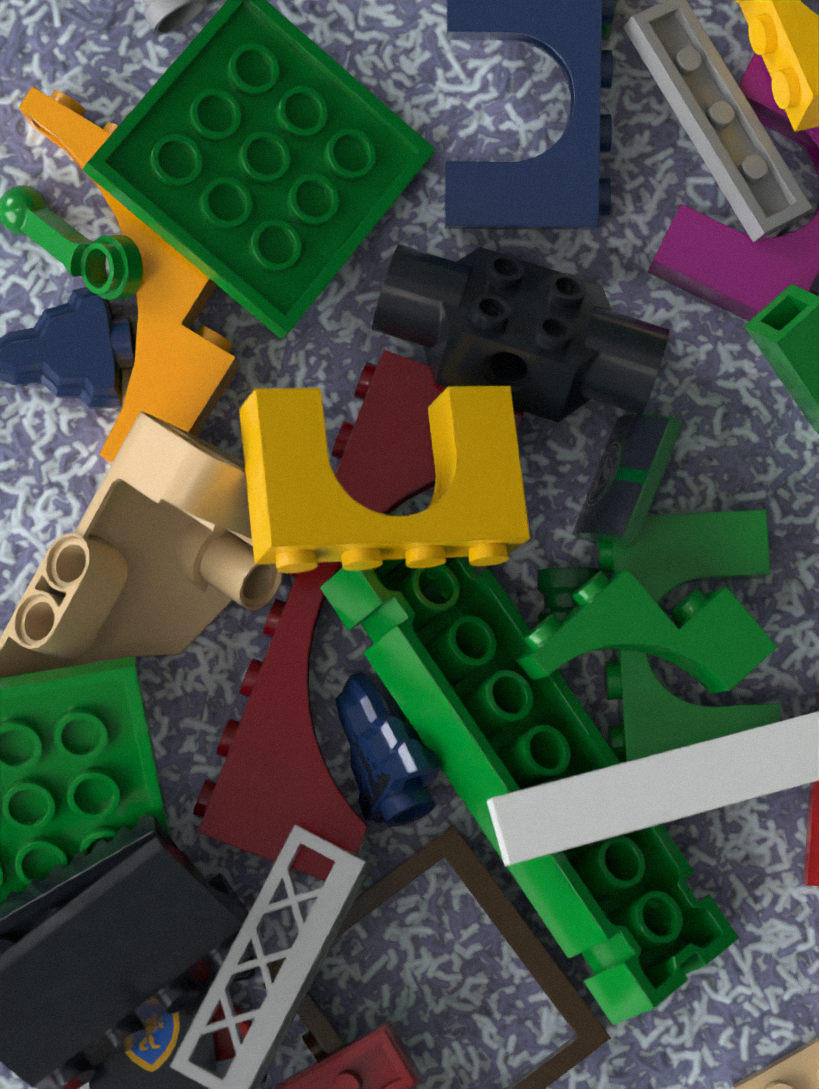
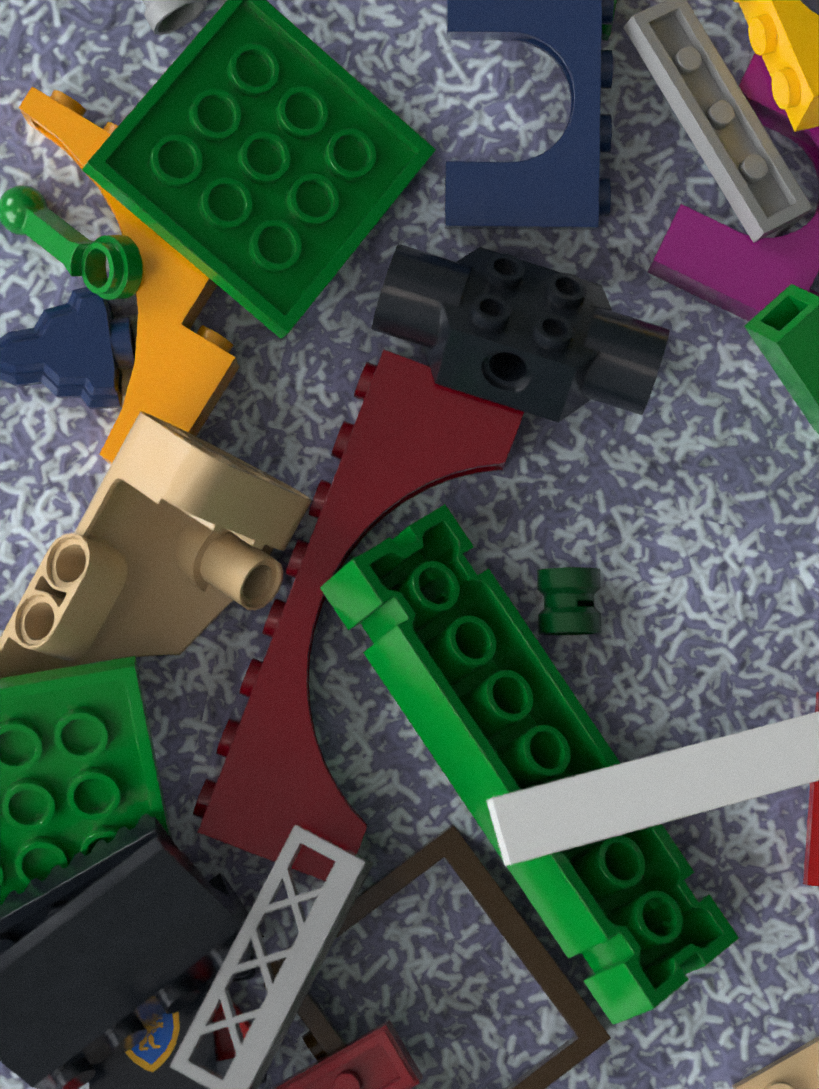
(308, 518): yellow arch -> none
(385, 755): dark blue rock -> none
(627, 479): black slope -> none
(668, 555): green arch -> none
(709, 639): green arch -> none

